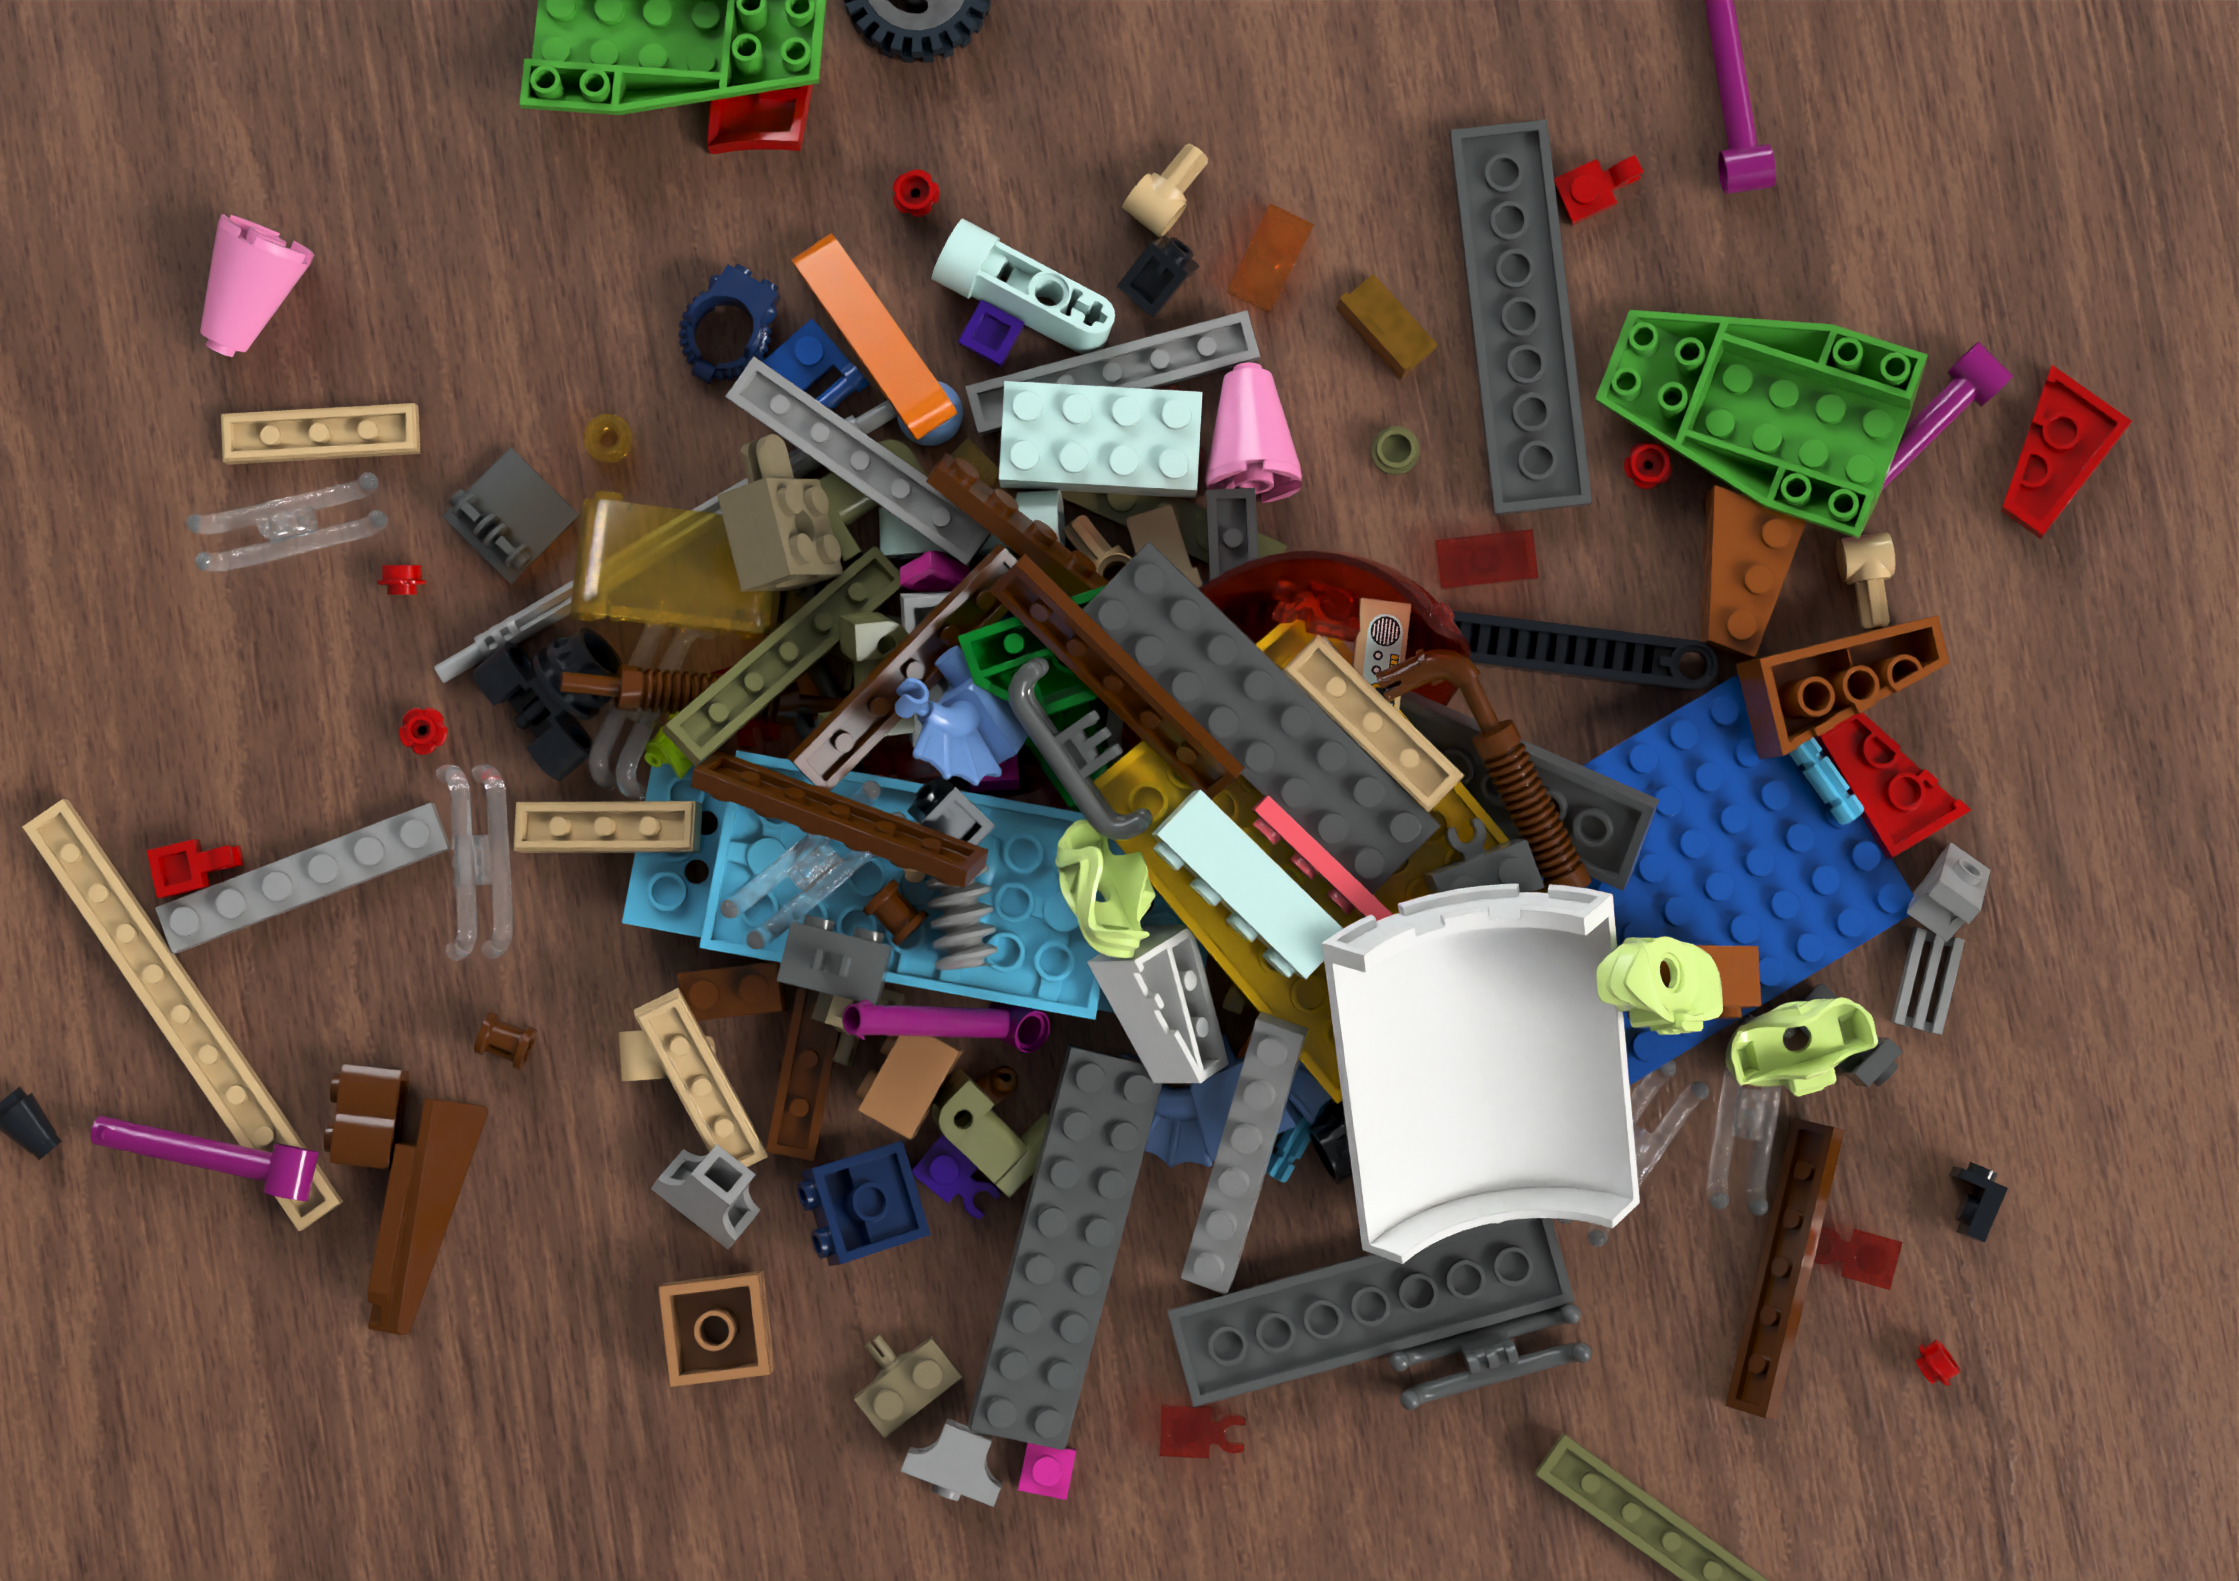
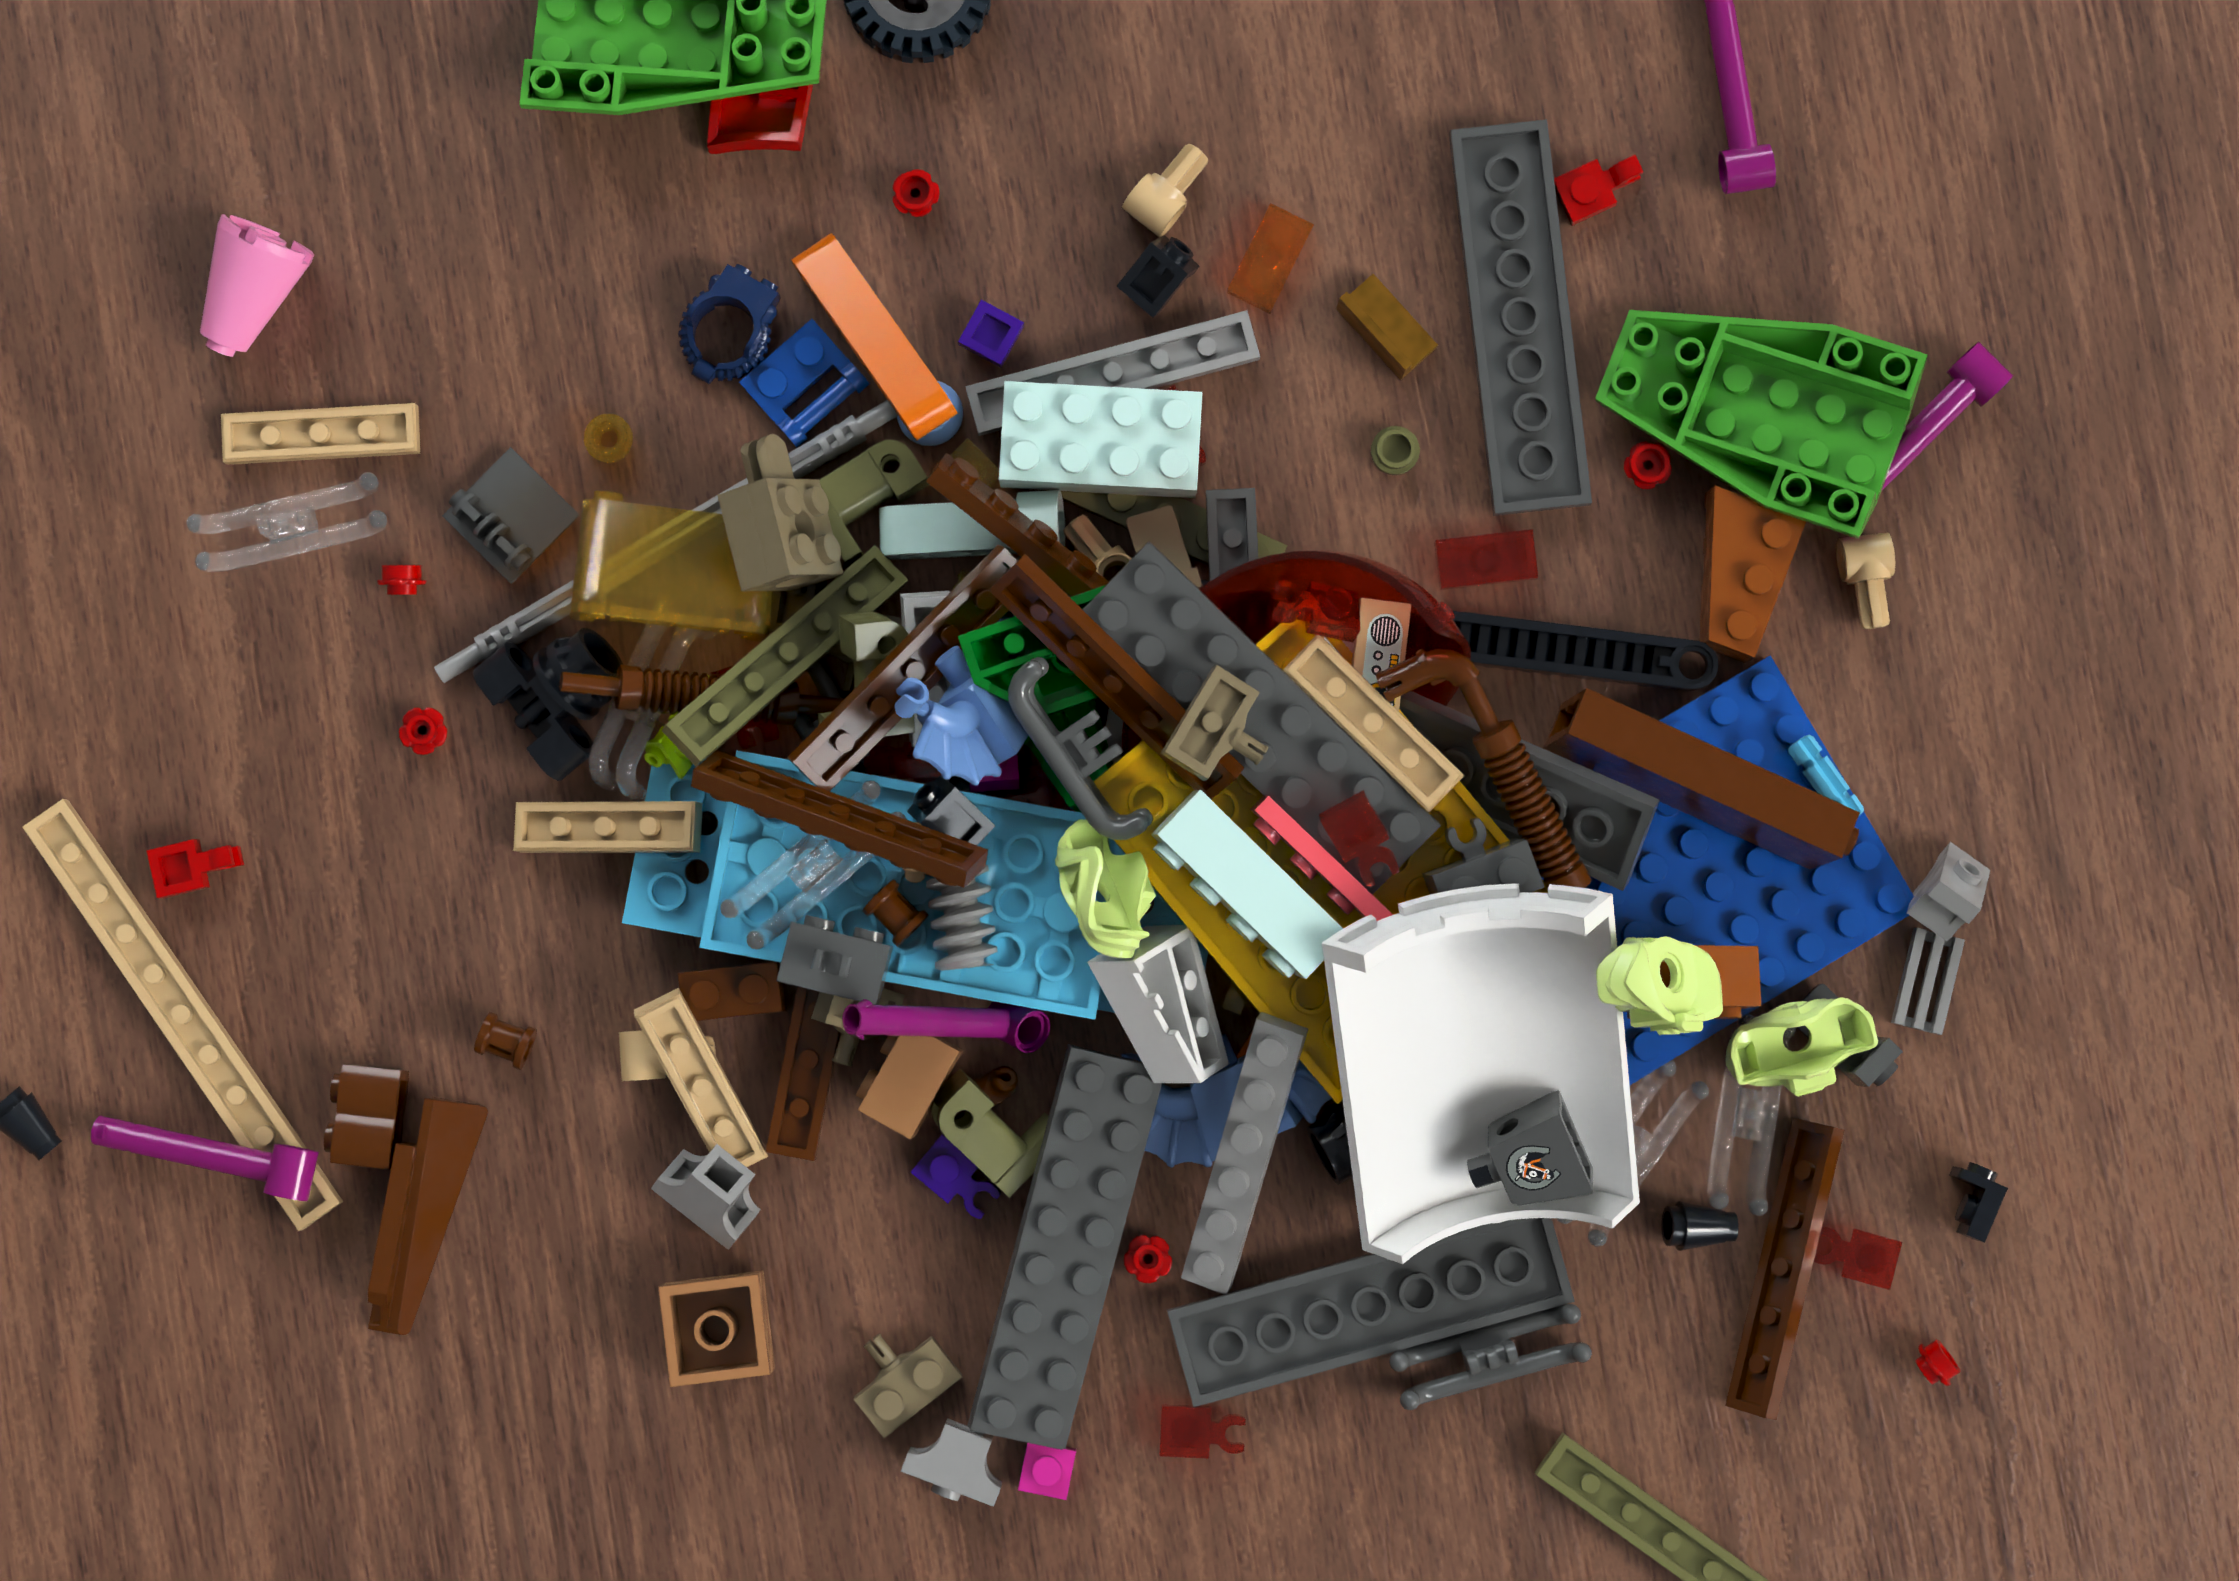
(303, 878): light grey plate -> none
(479, 860): clear piece -> none
(857, 460): light grey plate -> none
(863, 1204): dark blue plate -> none
(932, 573): dark pink plate -> none
(977, 260): light aqua beam -> none
(1138, 1249): none -> red plate
(1214, 725): none -> dark tan plate
(1252, 438): bright pink cone -> none
(1291, 1146): medium azure axle -> none
(1358, 832): none -> clear red plate
(1535, 1154): none -> dark grey torso
(1697, 1226): none -> black cone
(1702, 780): none -> reddish brown brick
(1822, 684): dark orange wedge -> none
(1897, 796): red wing -> none
(2061, 451): red wing -> none

